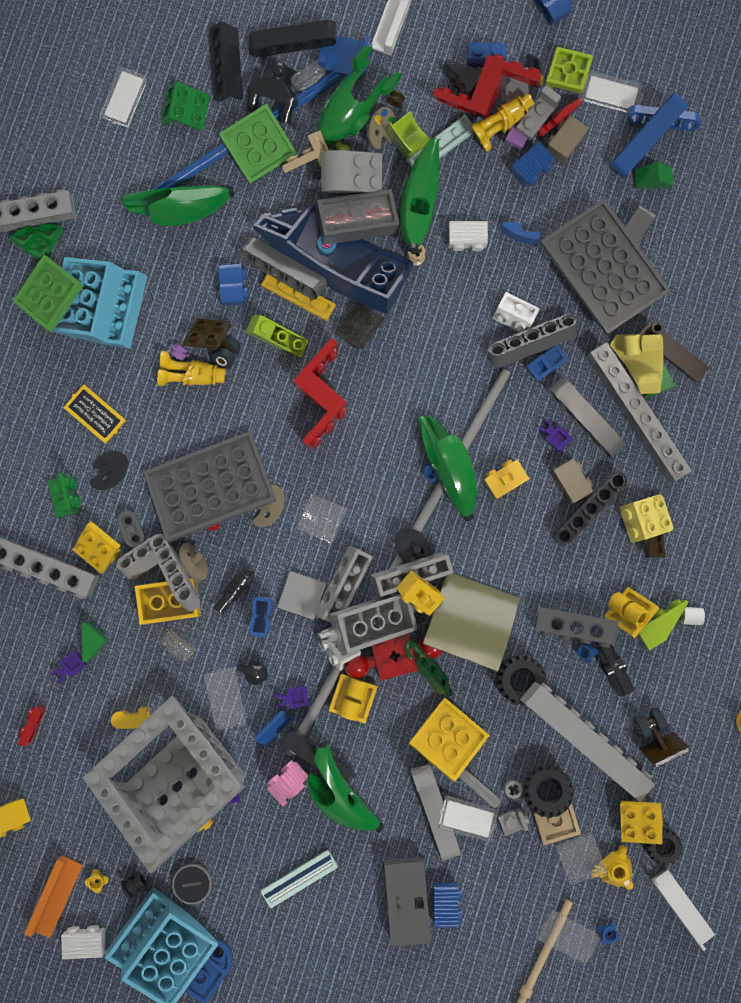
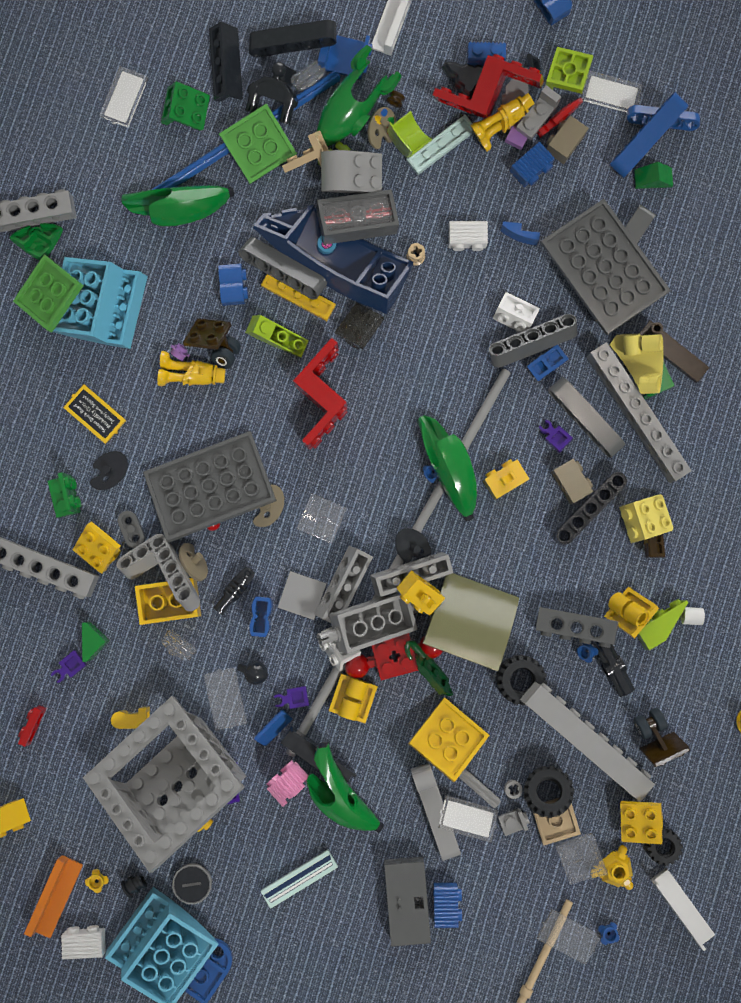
(420, 196): green piece -> none

